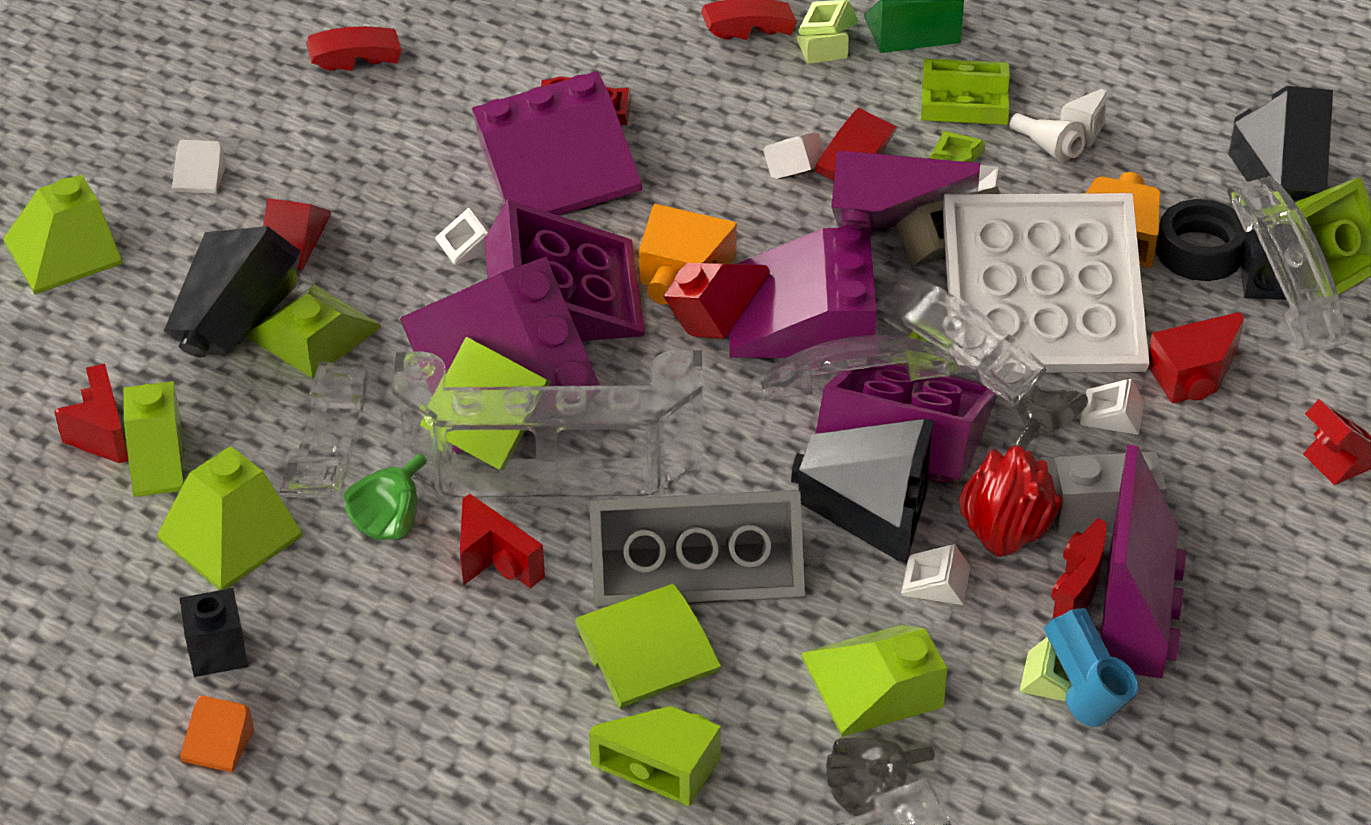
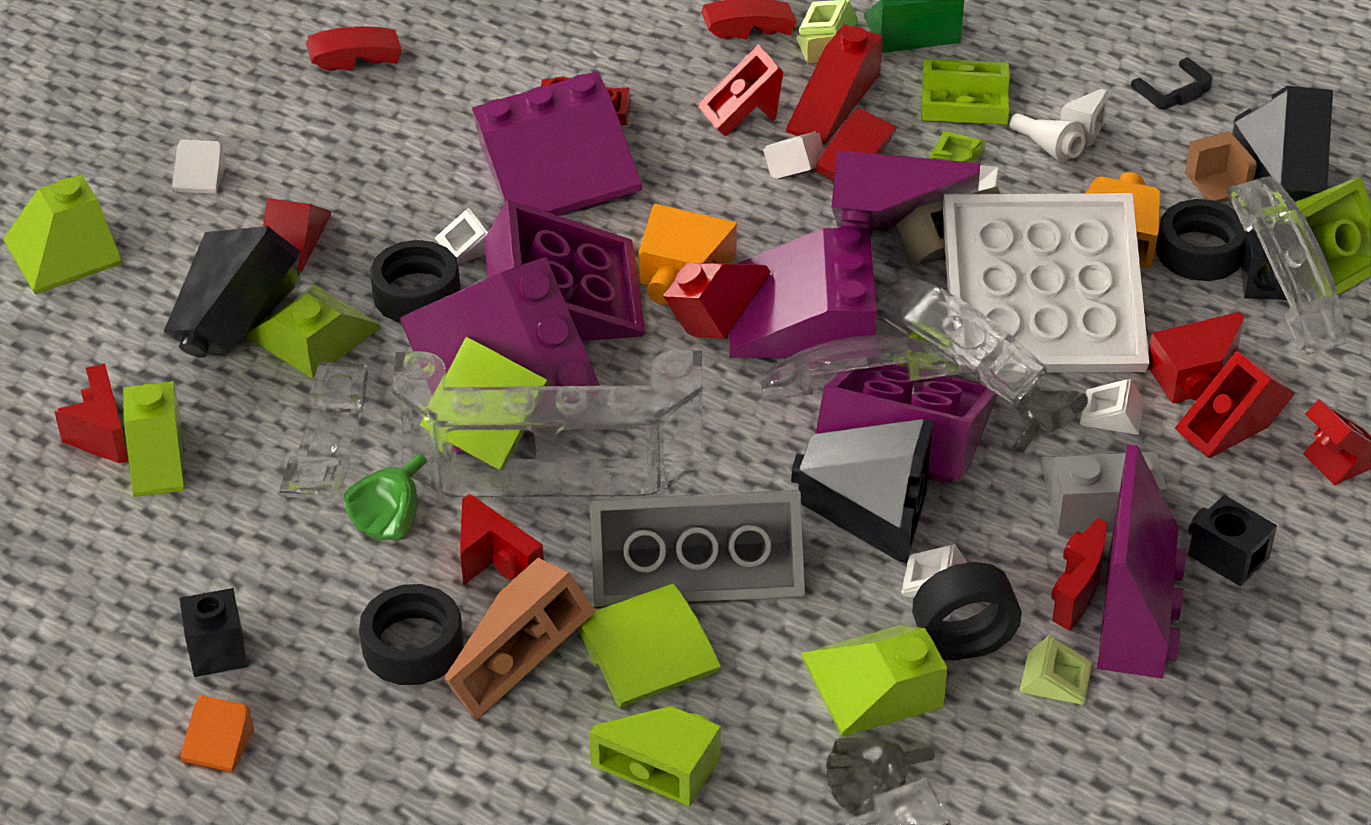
(227, 520): lime slope -> none
(411, 665): none -> black tyre
(412, 258): none -> black tyre
(517, 634): none -> nougat slope
(749, 85): none -> red slope
(838, 82): none -> red slope
(962, 586): none -> black tyre
(1009, 501): red hair -> none
(1098, 681): dark azure piece -> none
(1181, 95): none -> black piece
(1217, 164): none -> medium nougat panel
(1231, 539): none -> black brick
(1234, 406): none -> red slope

